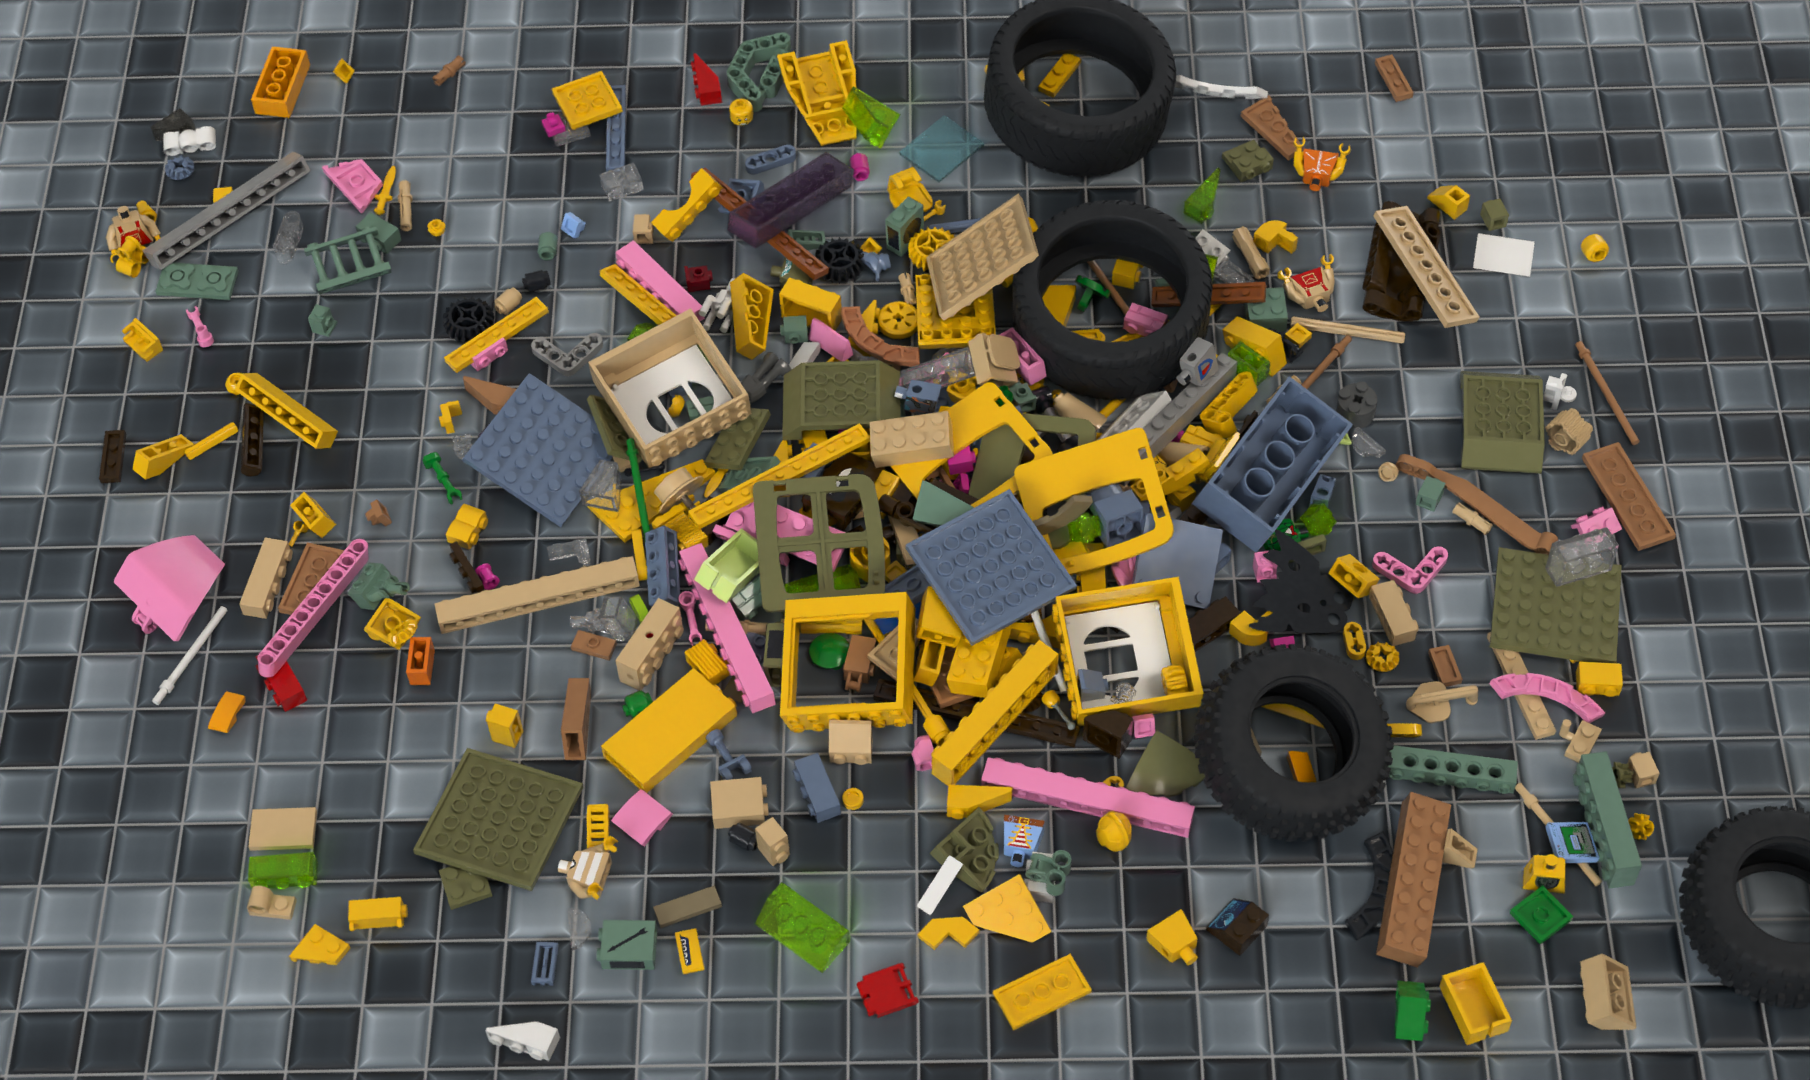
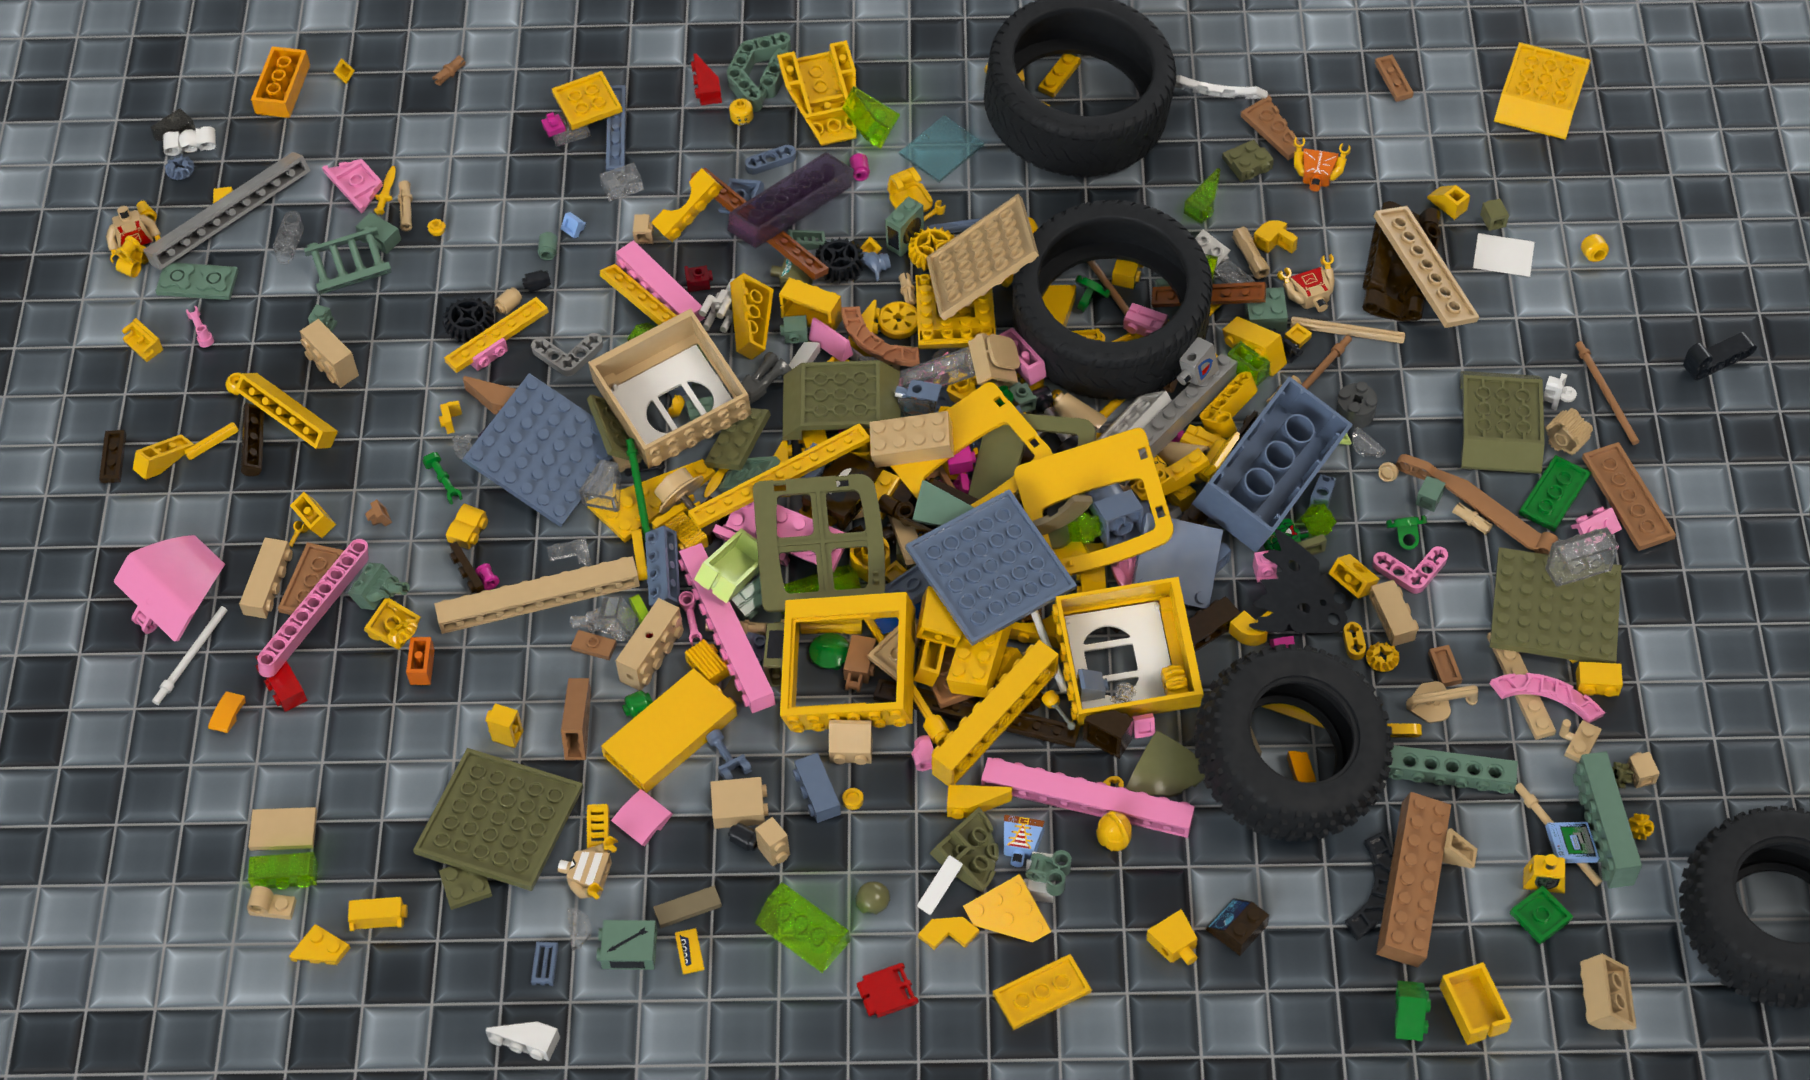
(328, 353): none -> tan brick
(872, 897): none -> olive hair
(914, 407): none -> clear piece
(1407, 526): none -> green tile
(1542, 90): none -> yellow slope
(1554, 493): none -> green tile
(1704, 362): none -> black beam

